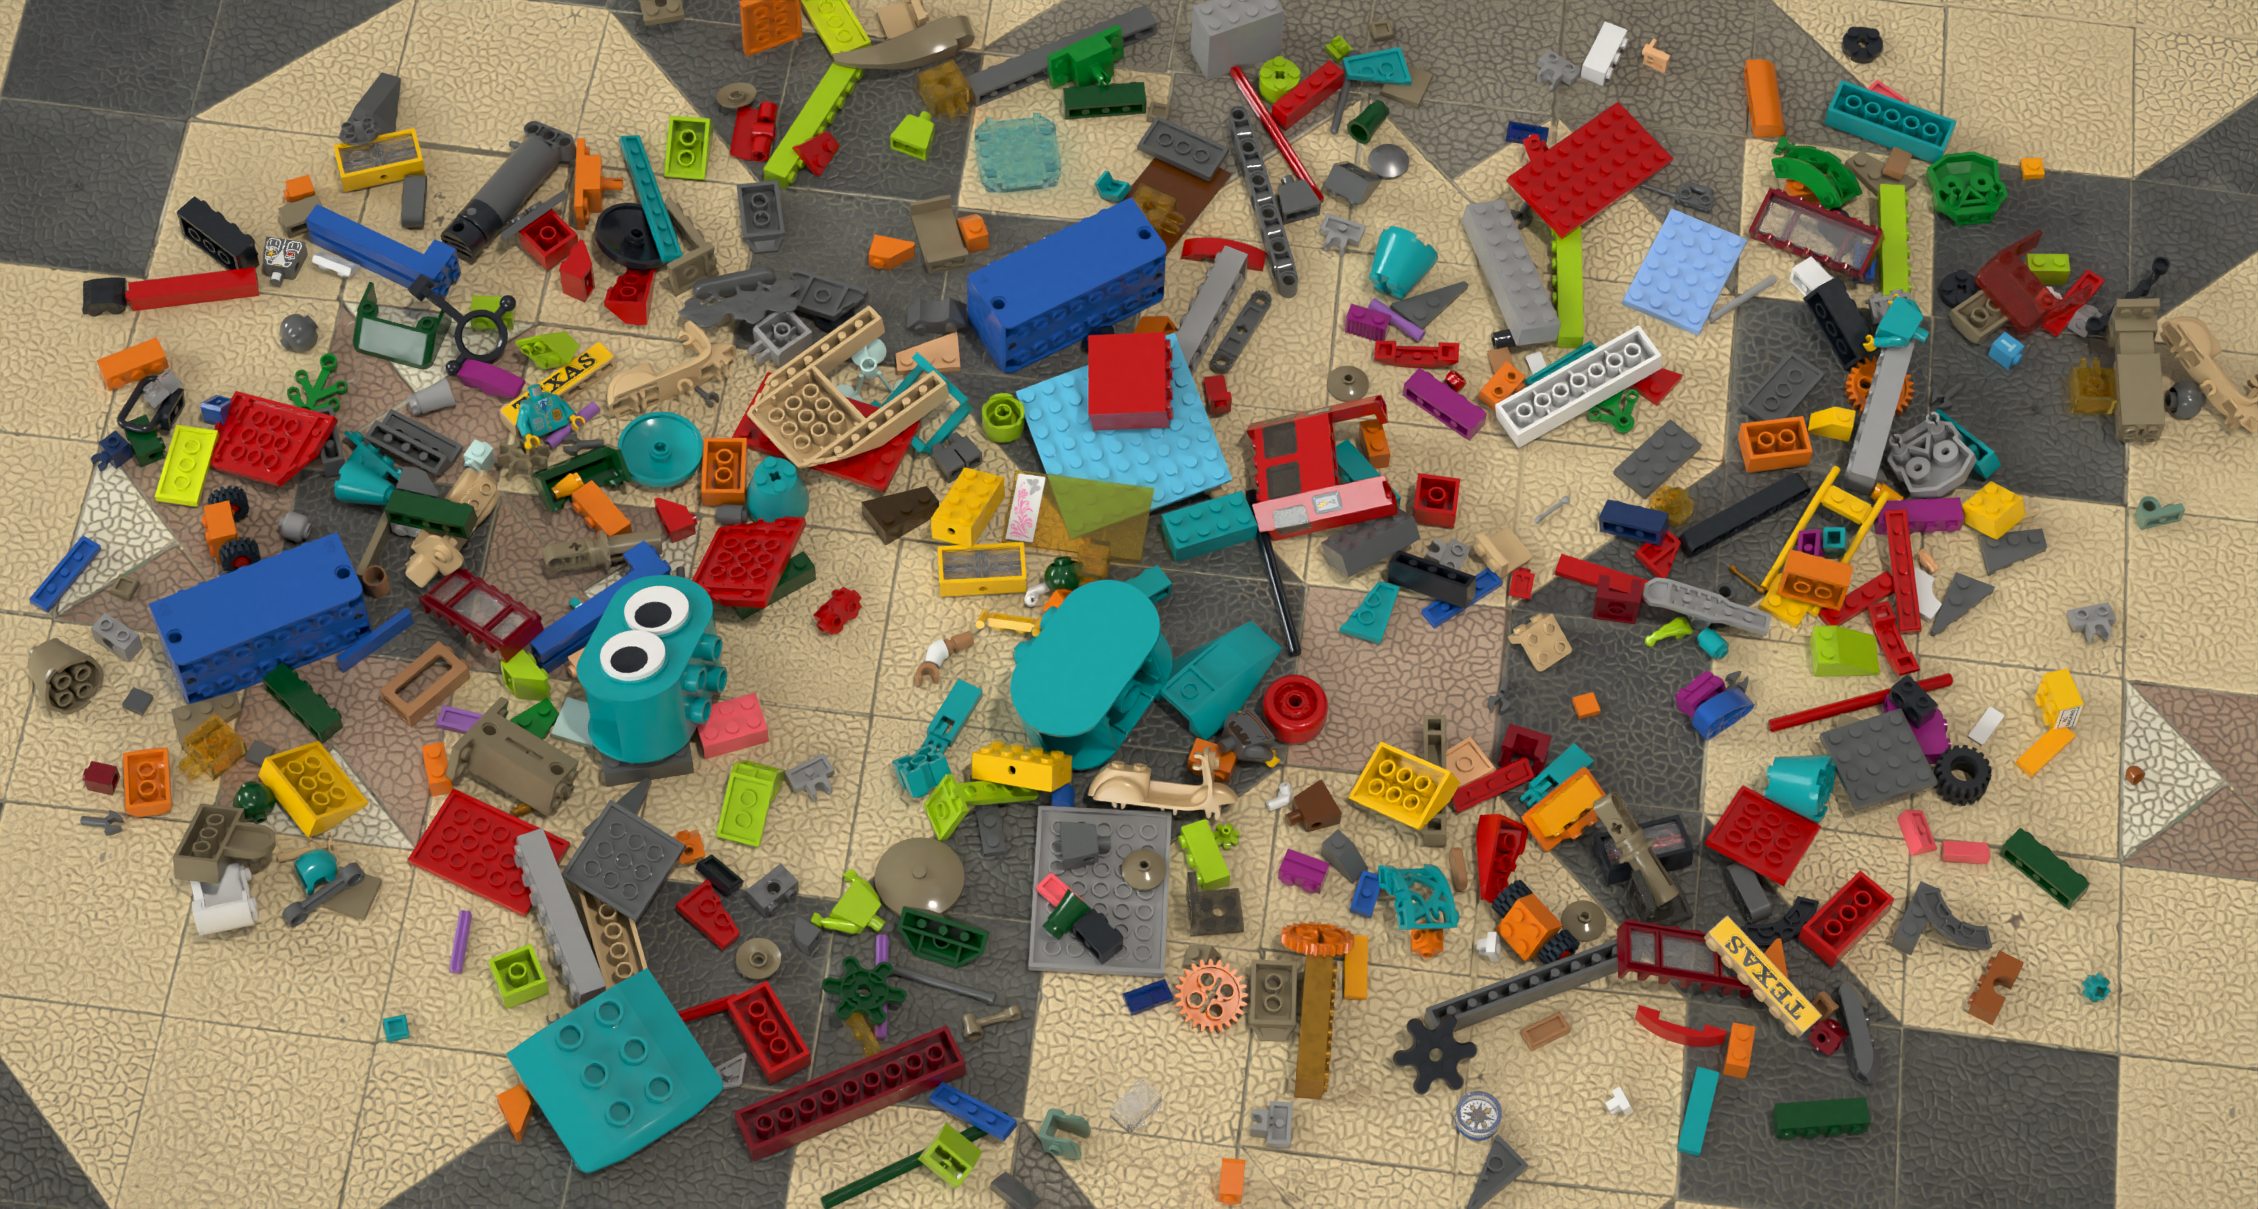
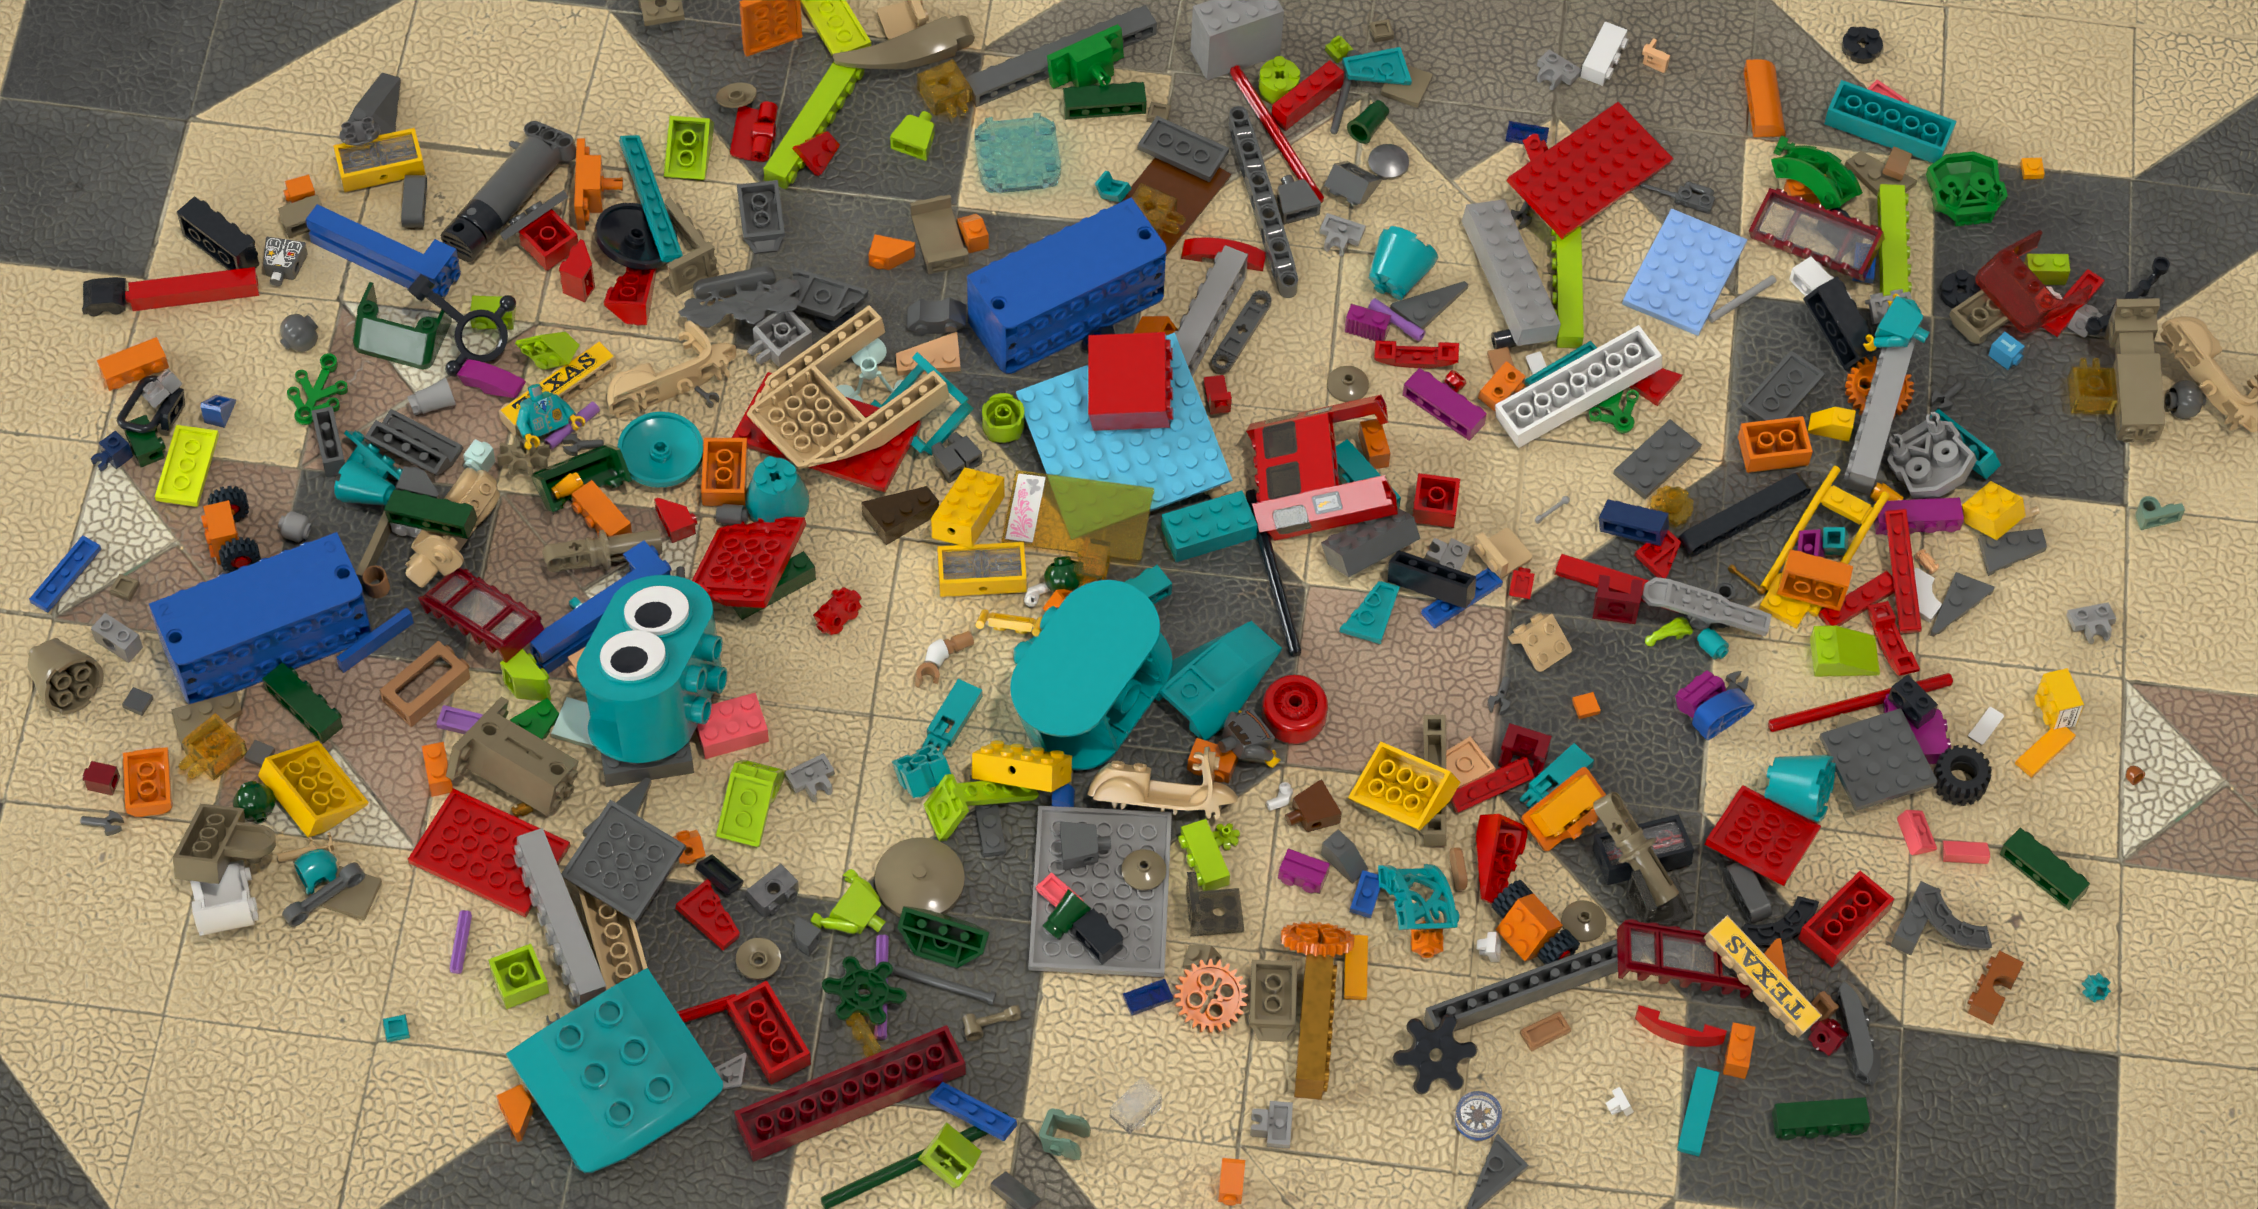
(268, 439): red plate -> none
(327, 262): white plate -> none

